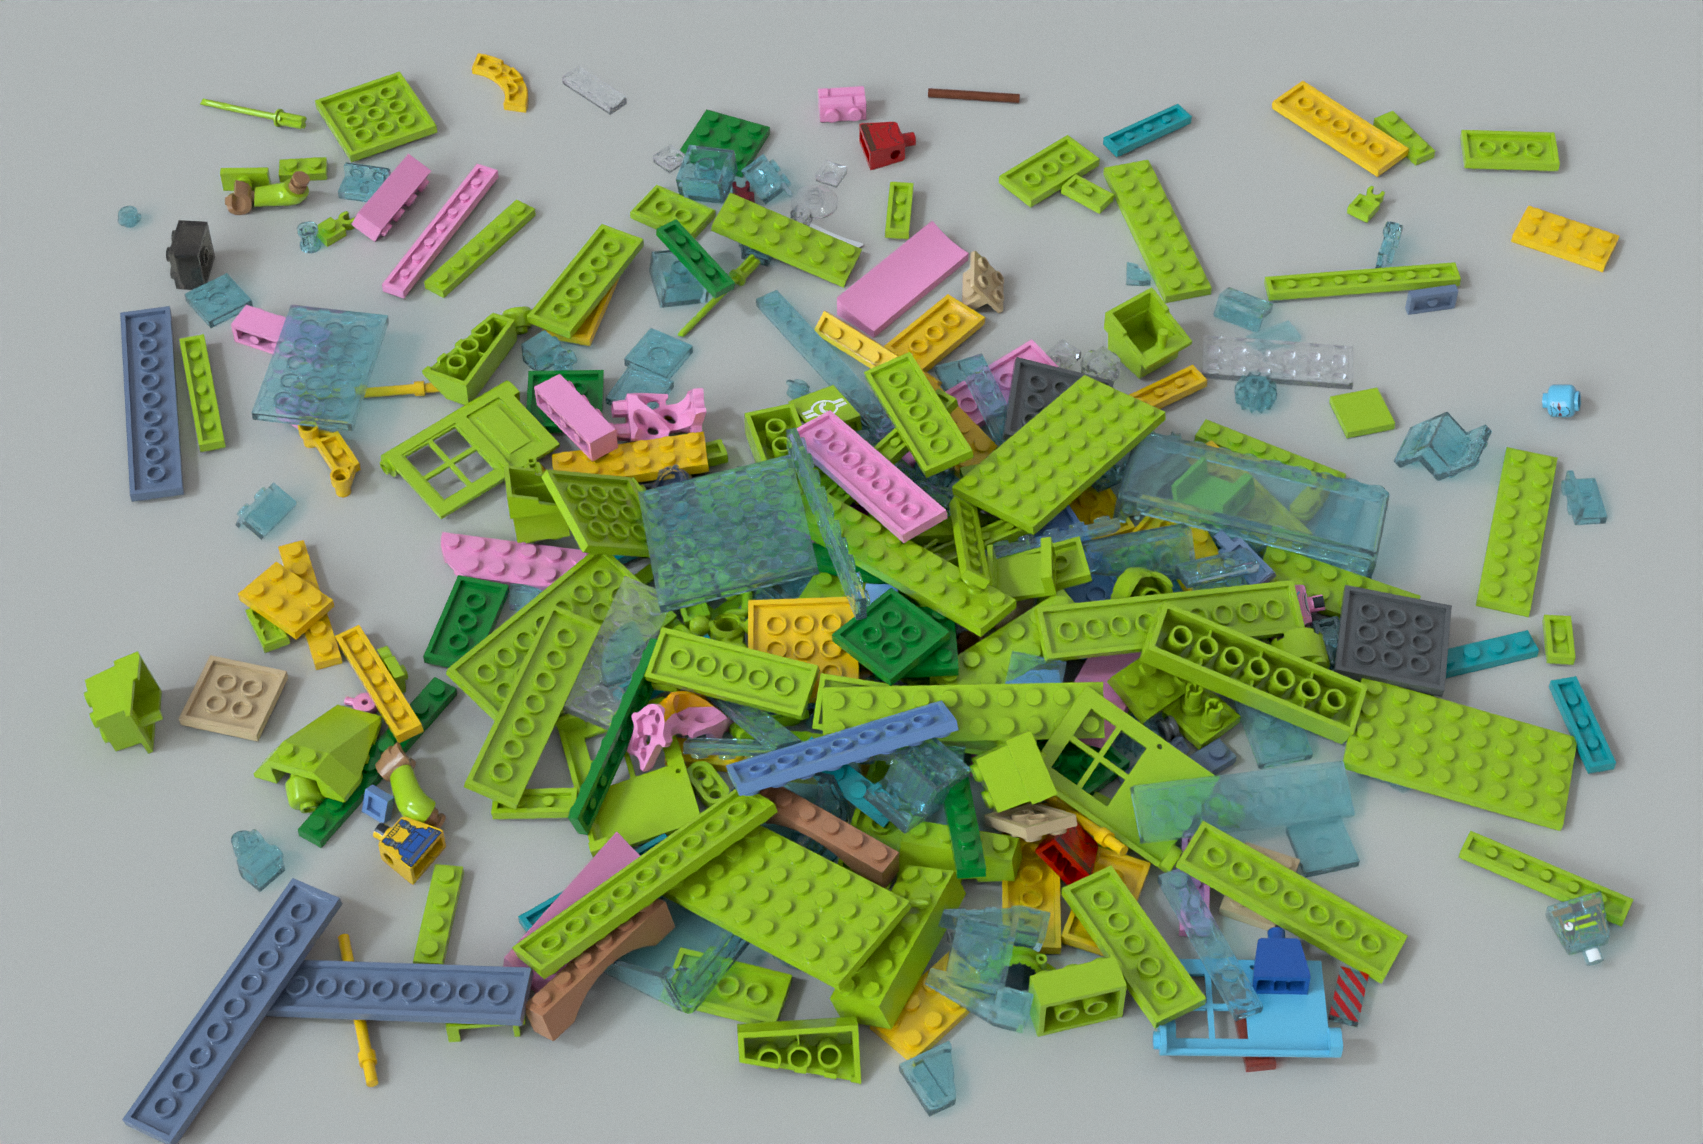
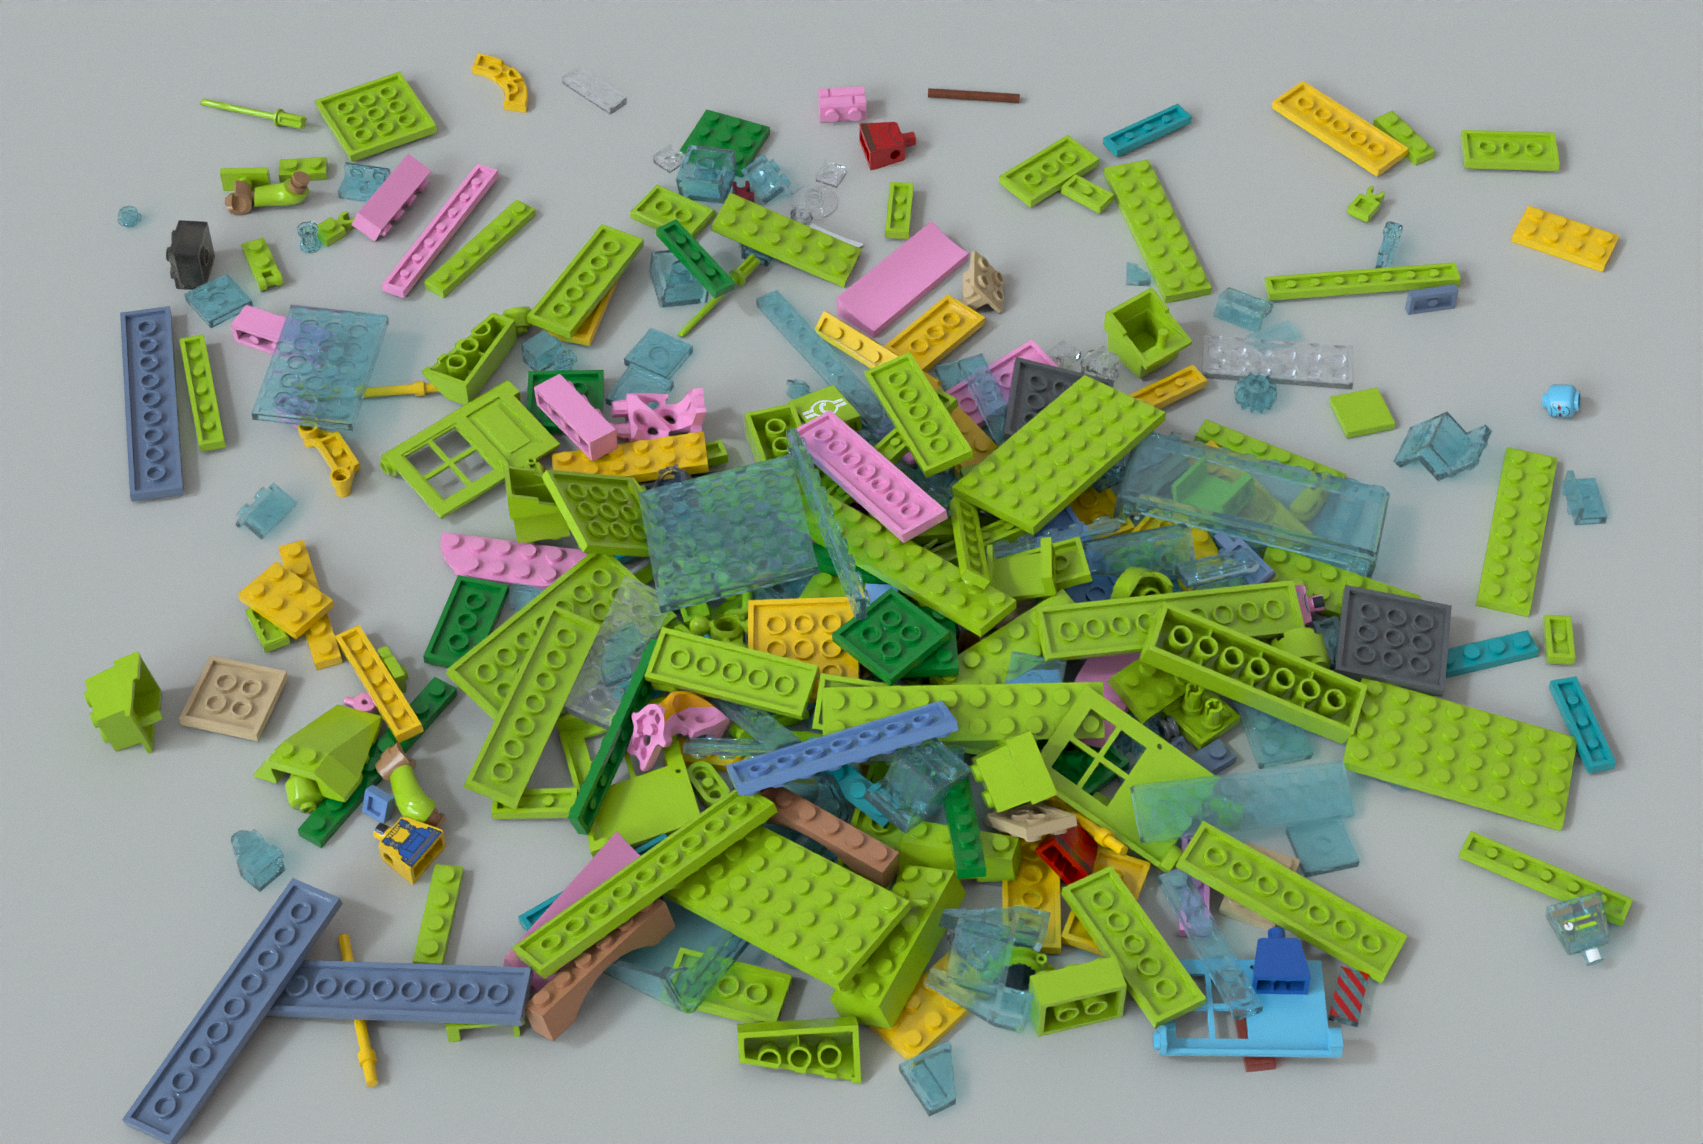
(262, 264): none -> lime plate

